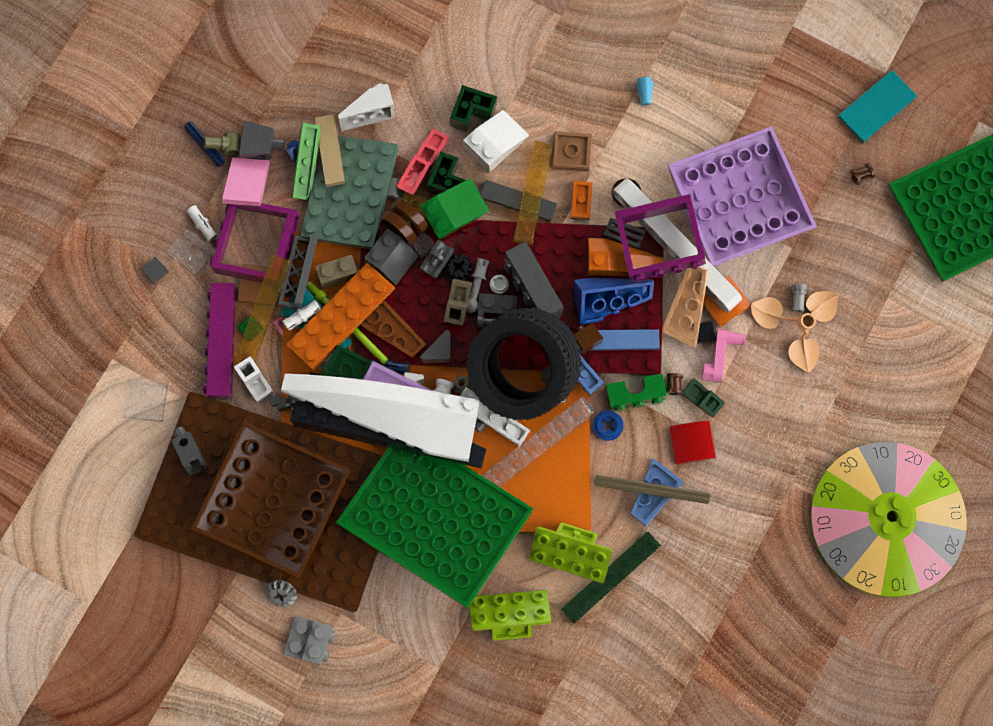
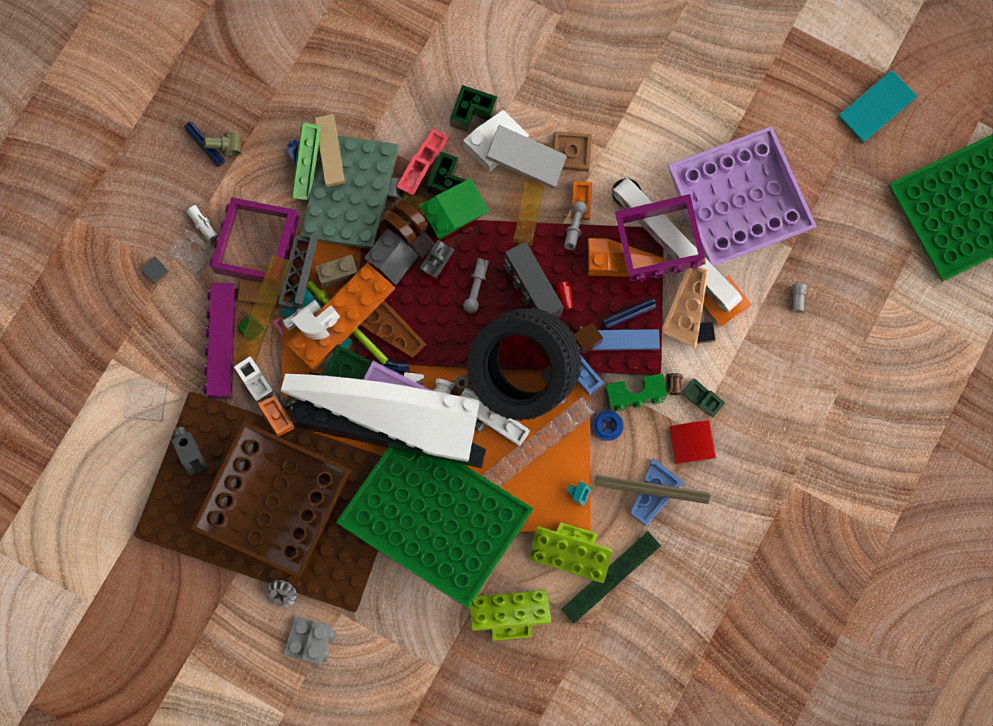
(246, 182): bright pink tile -> none
(259, 142): dark grey torso -> none
(275, 416): none -> orange plate
(313, 326): none -> white brick
(369, 108): white slope -> none
(439, 351): dark grey slope -> none
(458, 302): dark tan brick -> none
(467, 268): black gear -> none
(494, 305): dark grey plate -> none
(499, 284): white plate -> none
(512, 199): dark grey tile -> none
(526, 156): none -> light grey tile
(564, 293): none -> red cone
(579, 209): none -> light grey pin
(579, 493): none -> teal tile
(603, 296): blue wedge -> none
(629, 313): none -> dark blue axle
(641, 232): dark grey tile -> none
(644, 88): medium azure cone -> none
(714, 371): bright pink beam -> none
(822, 307): light nougat plant -> none
(853, 524): dish -> none
(862, 173): reddish brown bush -> none

